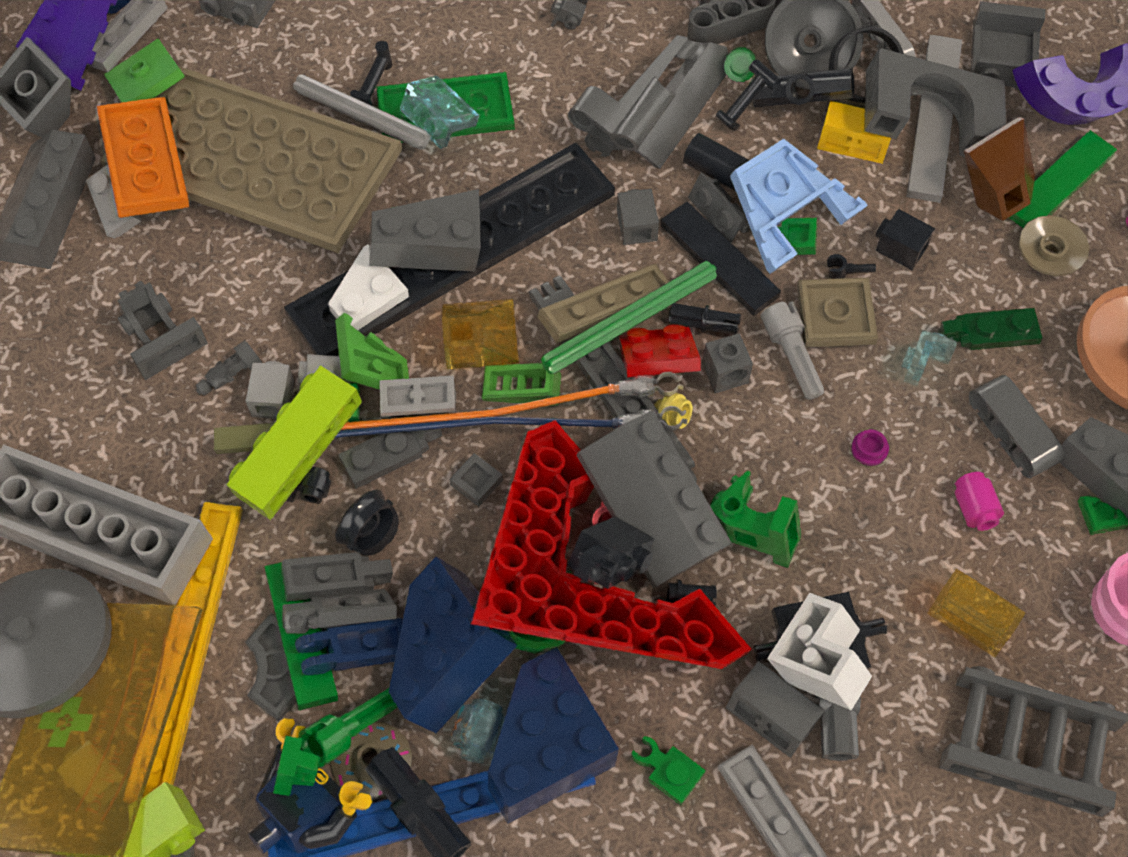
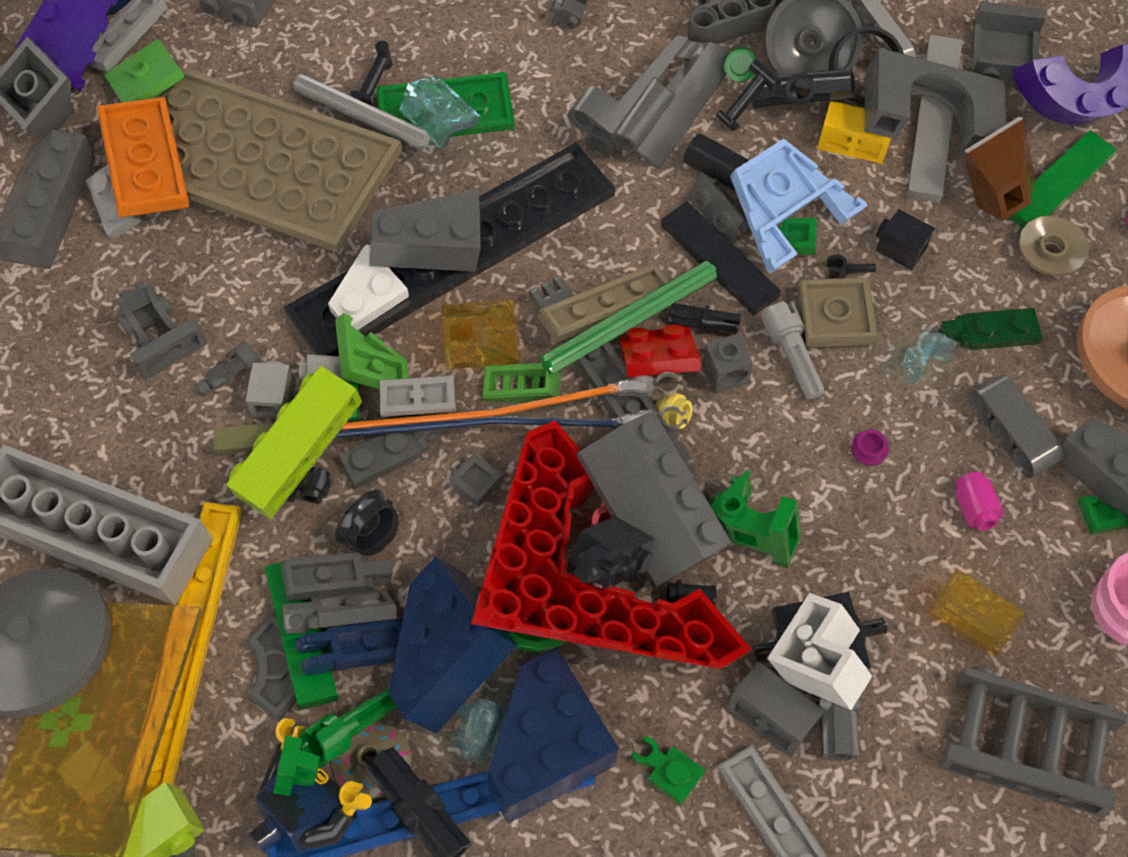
(637, 216): dark grey brick -> none

